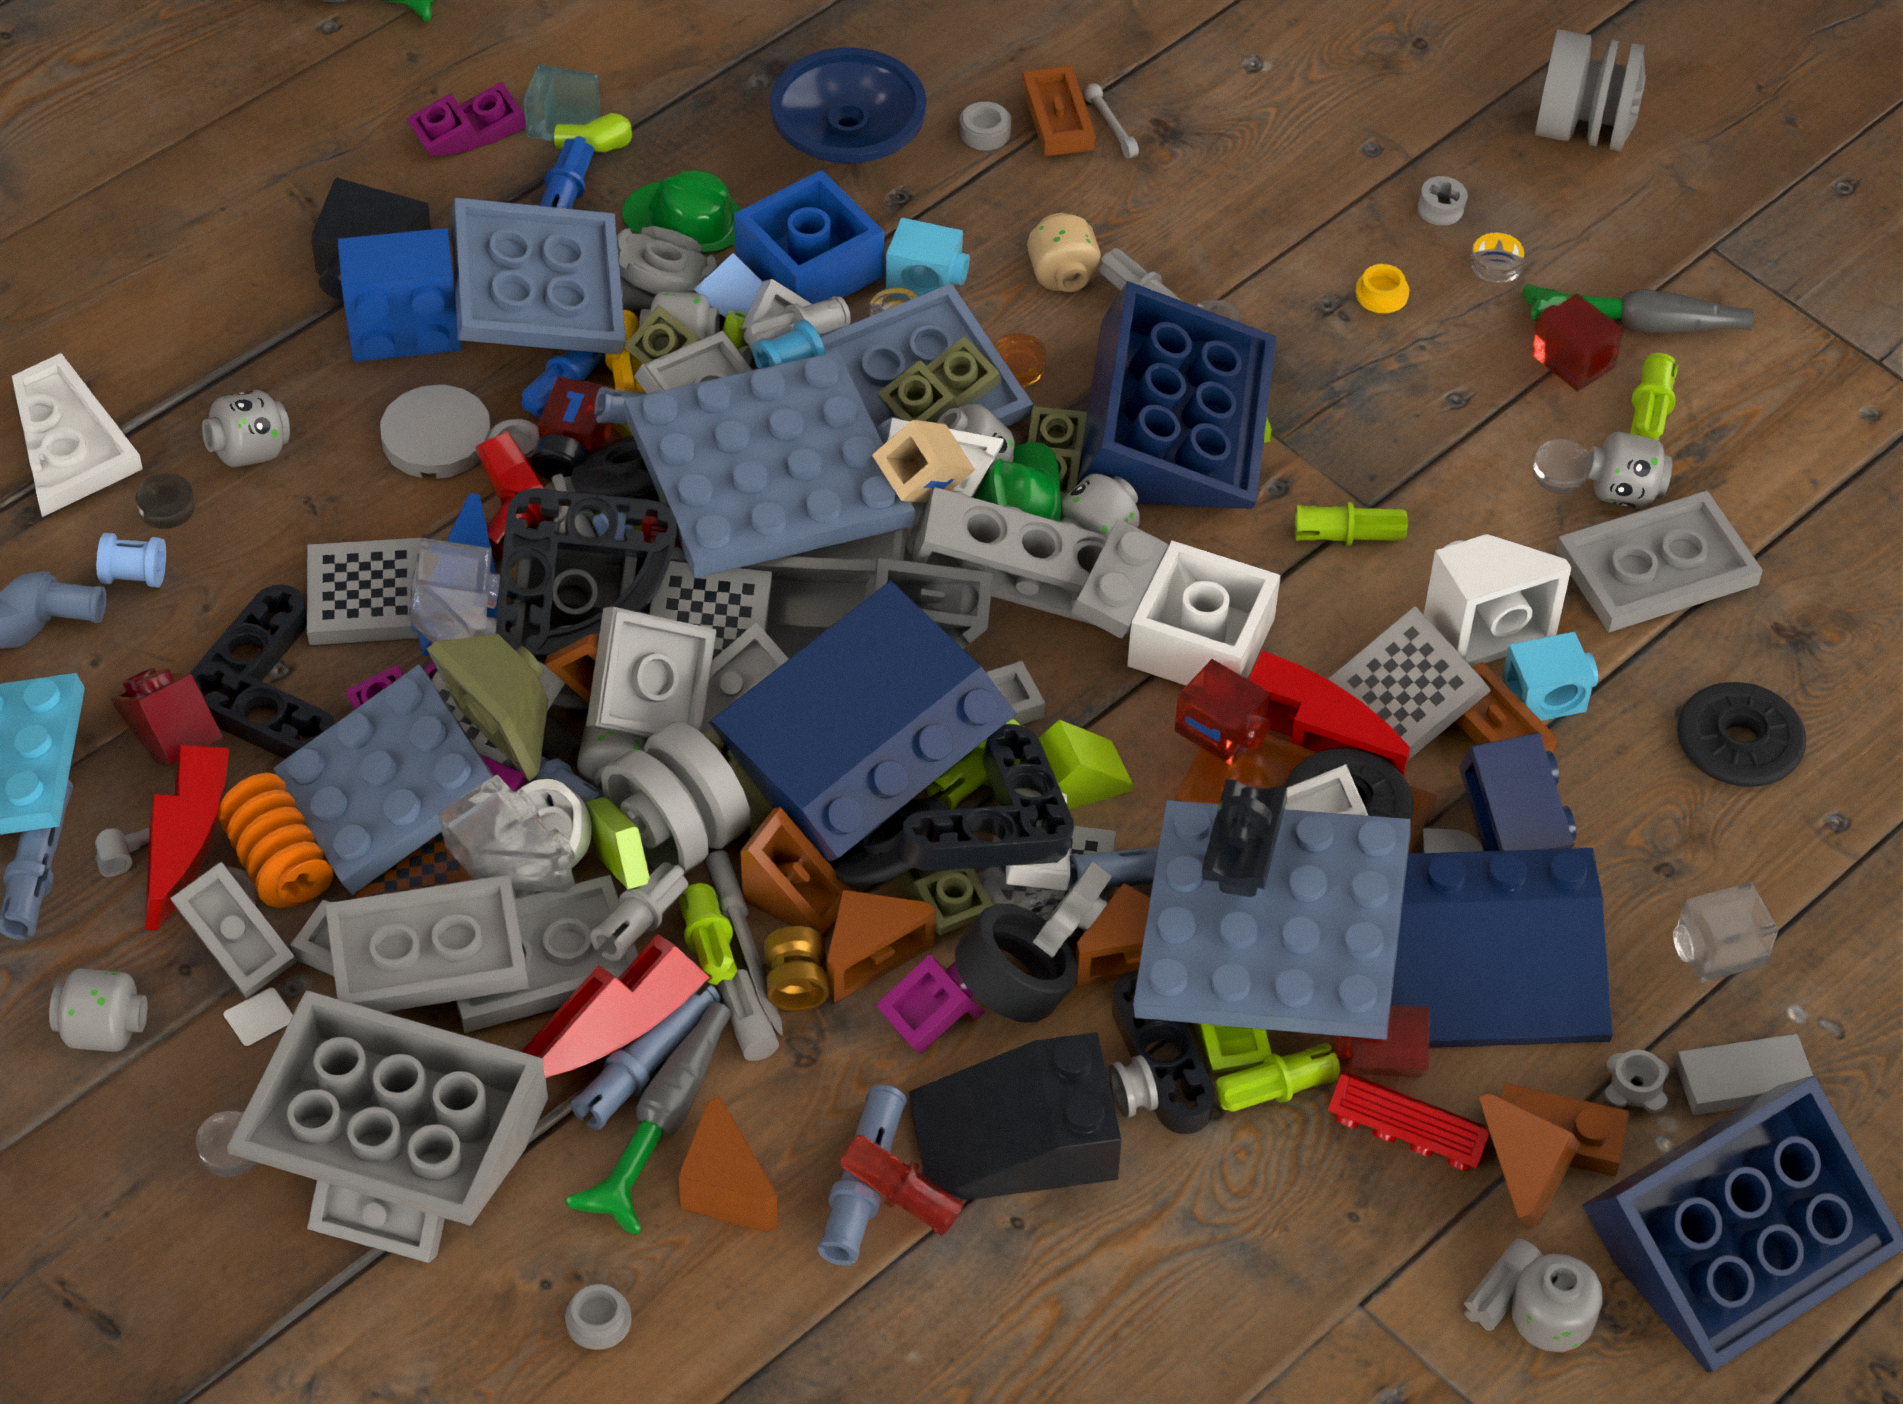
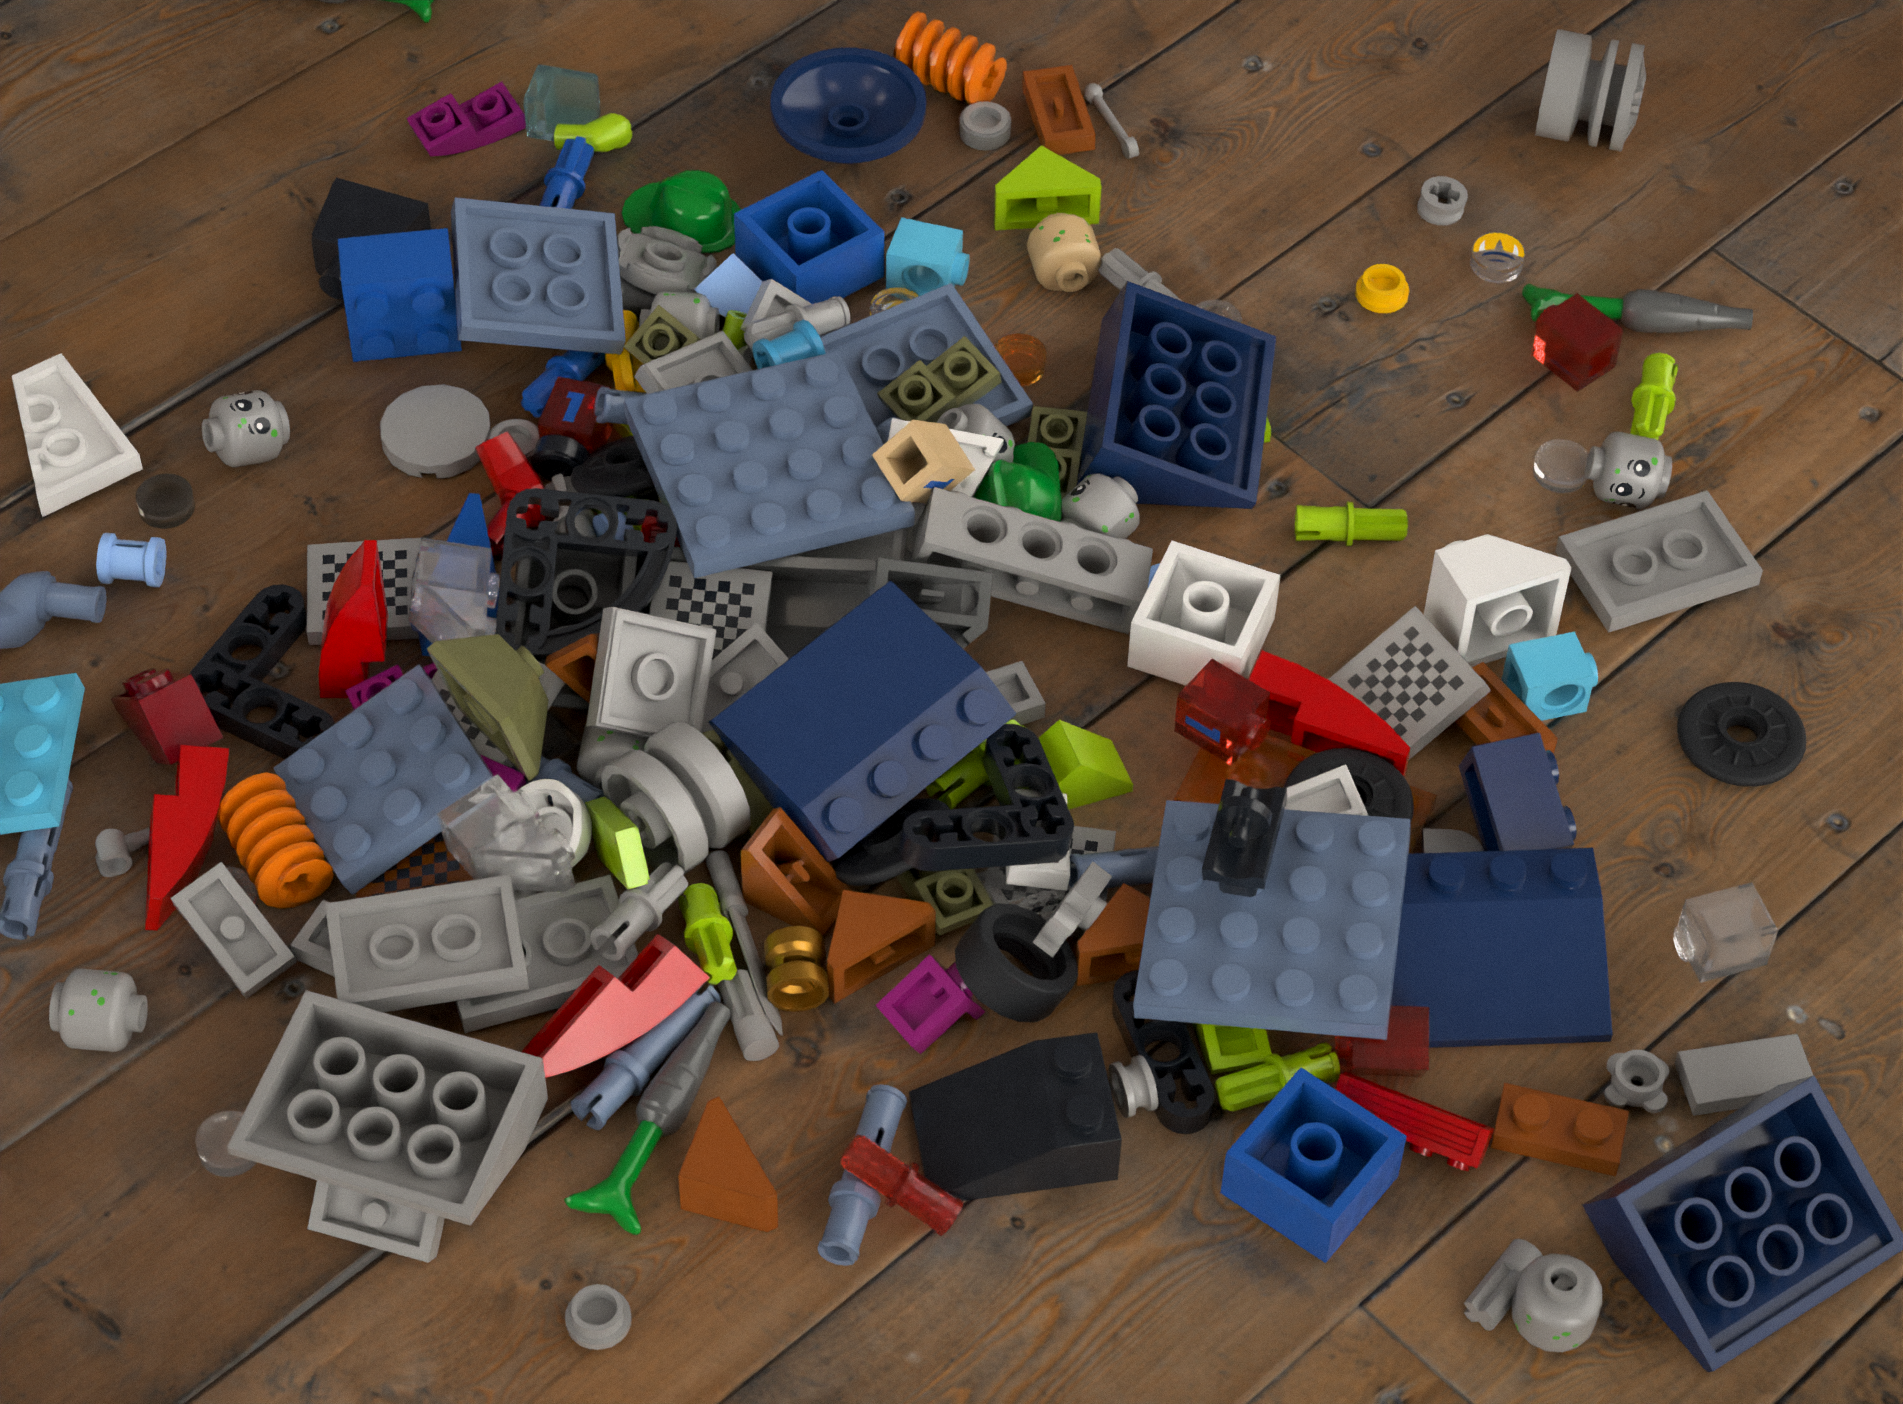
(258, 1016): white sticker -> none
(353, 623): none -> red slope
(947, 63): none -> orange piece
(1044, 187): none -> lime slope
(1120, 578): light grey plate -> none
(1312, 1164): none -> blue brick
(1531, 1155): dark orange slope -> none

